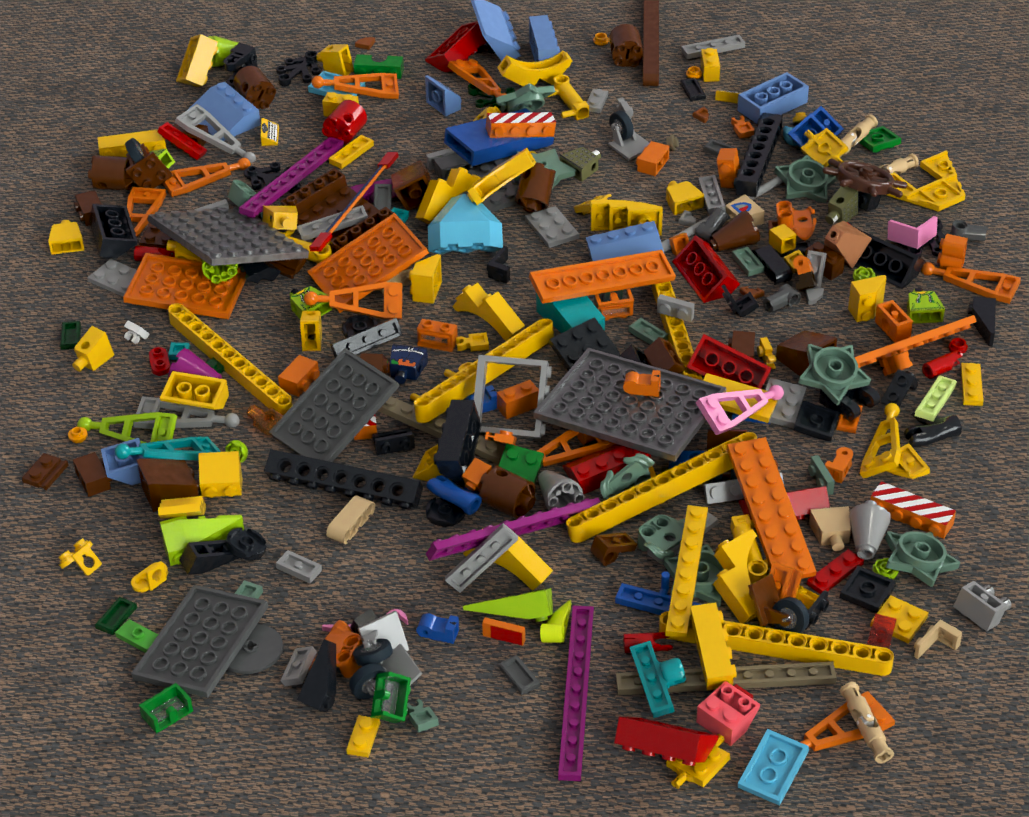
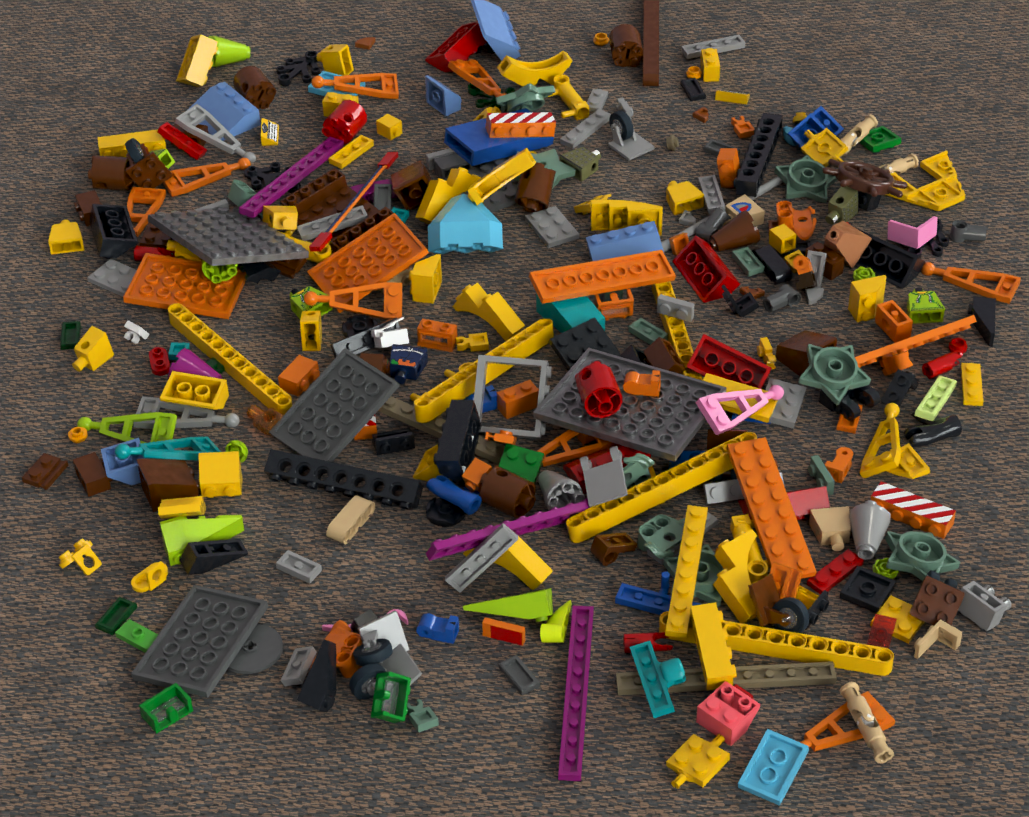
(241, 56): black brick -> none
(246, 544): black tile -> none
(250, 590): sand green plate -> none
(363, 736): yellow plate -> none
(365, 65): green arch -> none
(389, 127): none -> yellow brick
(390, 337): none -> white piece
(496, 269): black bracket -> none
(542, 38): medium blue brick -> none
(585, 129): none -> light grey plate
(598, 390): none -> red cylinder
(604, 481): none -> light grey flag
(652, 158): orange brick -> none
(664, 739): red slope -> none
(743, 342): reddish brown brick -> none
(773, 97): medium blue brick -> none
(816, 421): black plate -> none
(937, 600): none -> reddish brown plate
(953, 251): orange brick -> none

